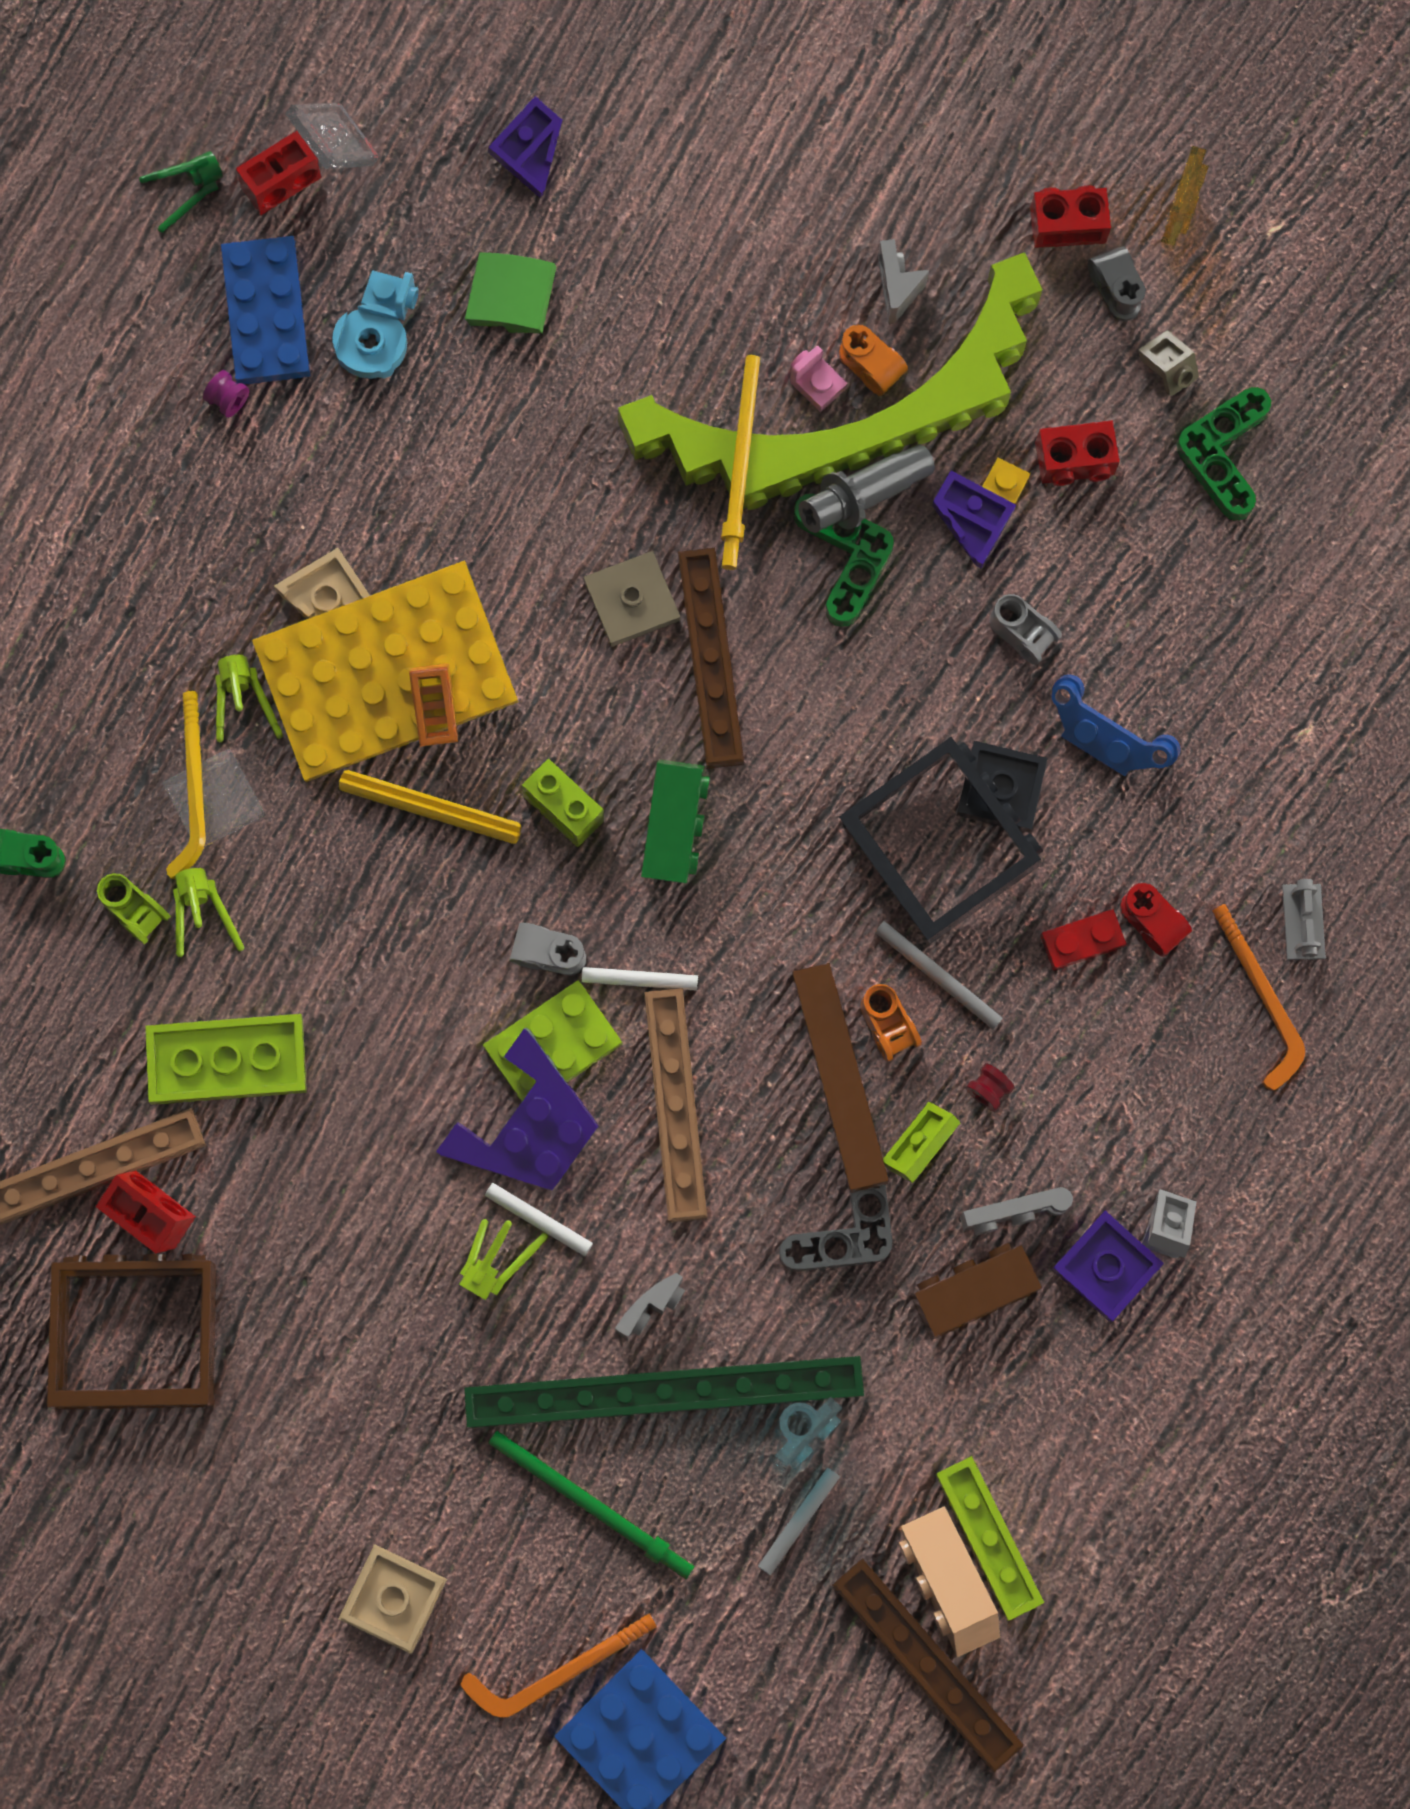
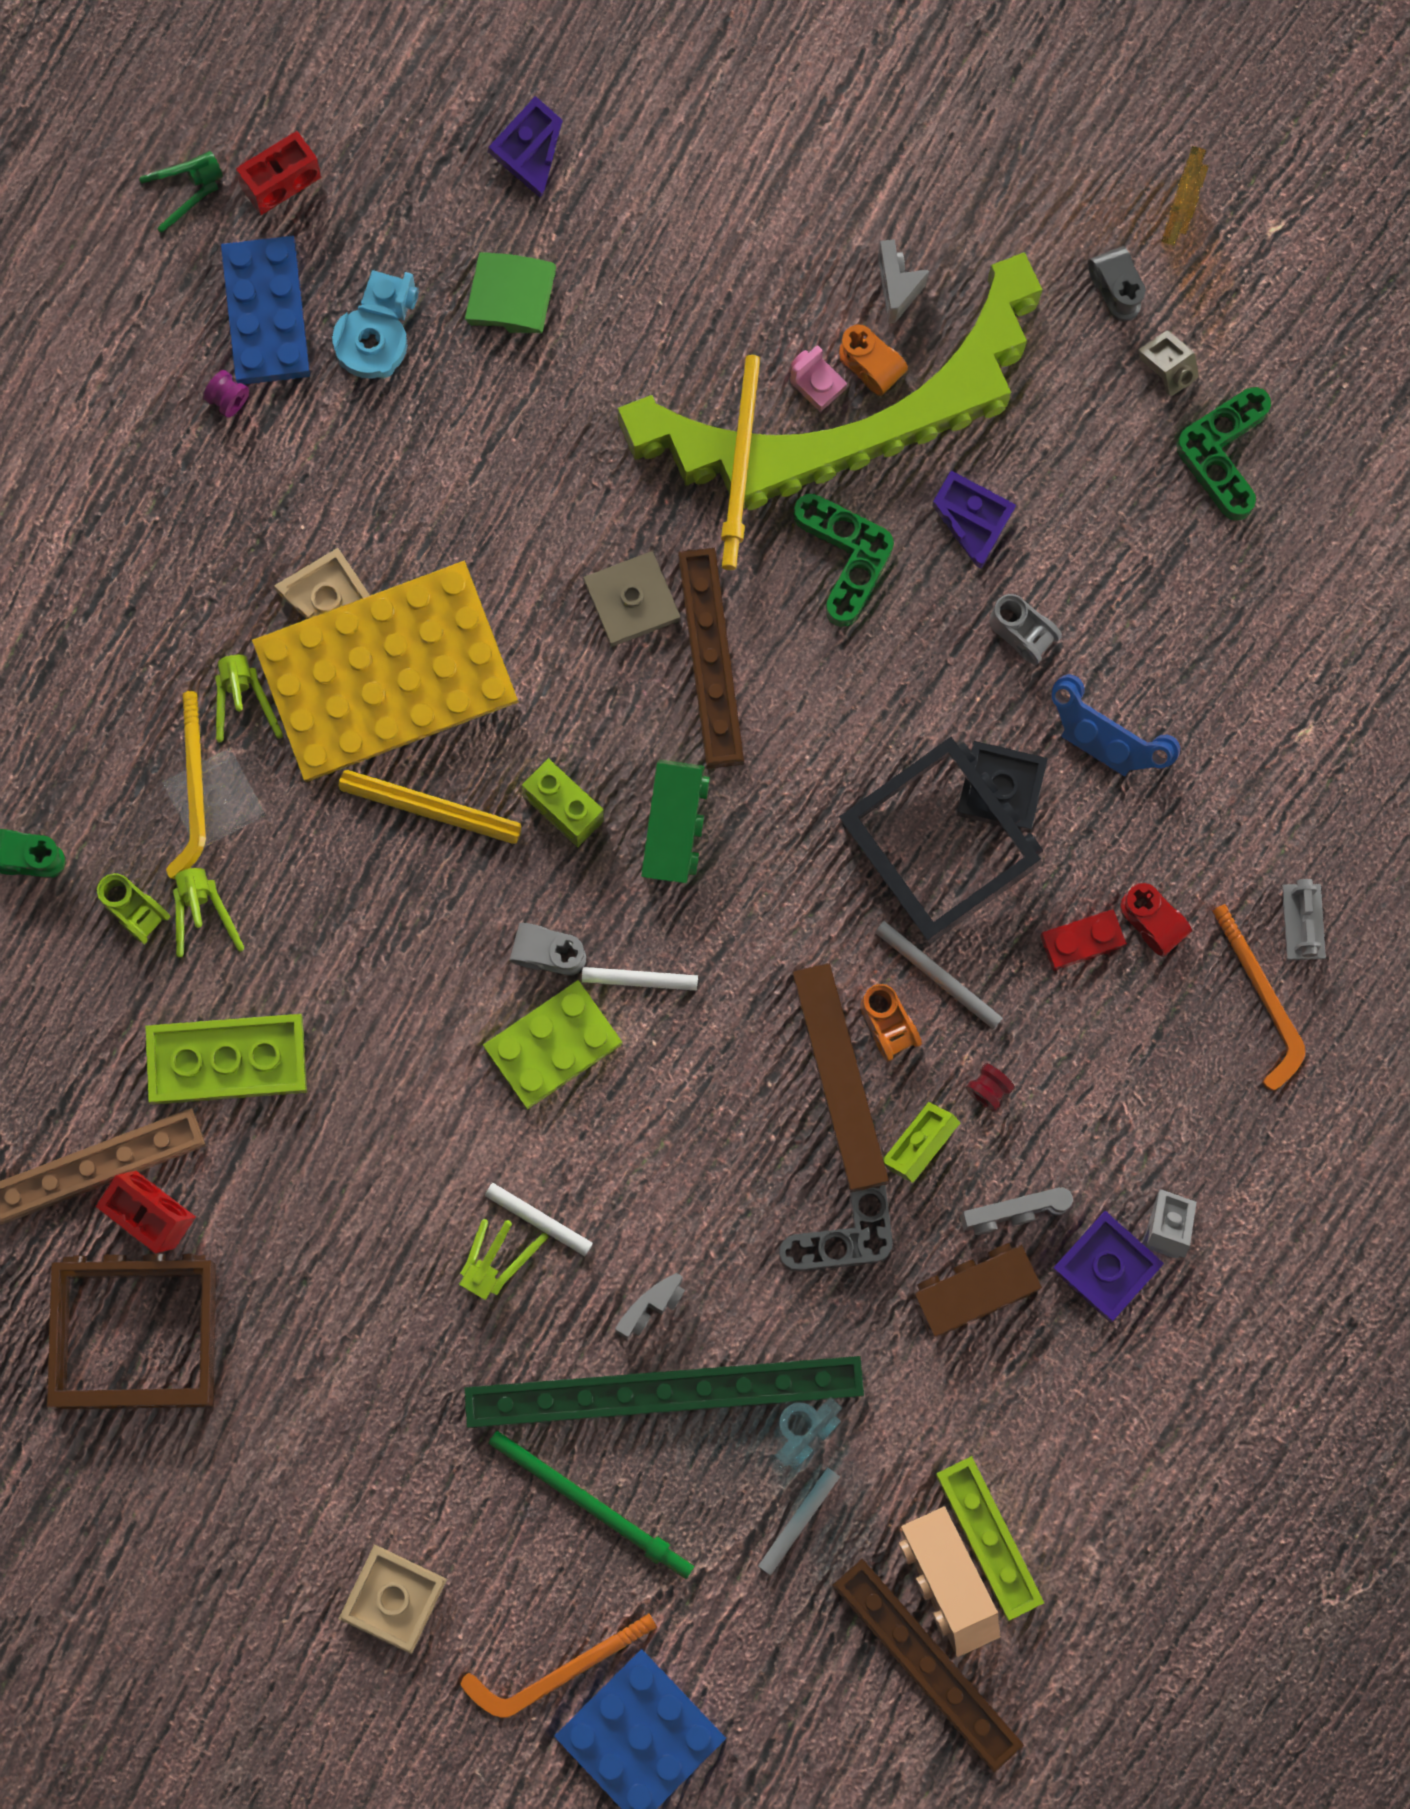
(332, 135): clear plate -> none
(418, 691): orange slope -> none
(540, 1135): dark purple wing -> none
(675, 1105): medium nougat tile -> none
(846, 498): dark grey gear -> none
(1006, 480): yellow plate -> none
(1072, 226): red brick -> none
(1073, 443): red brick -> none

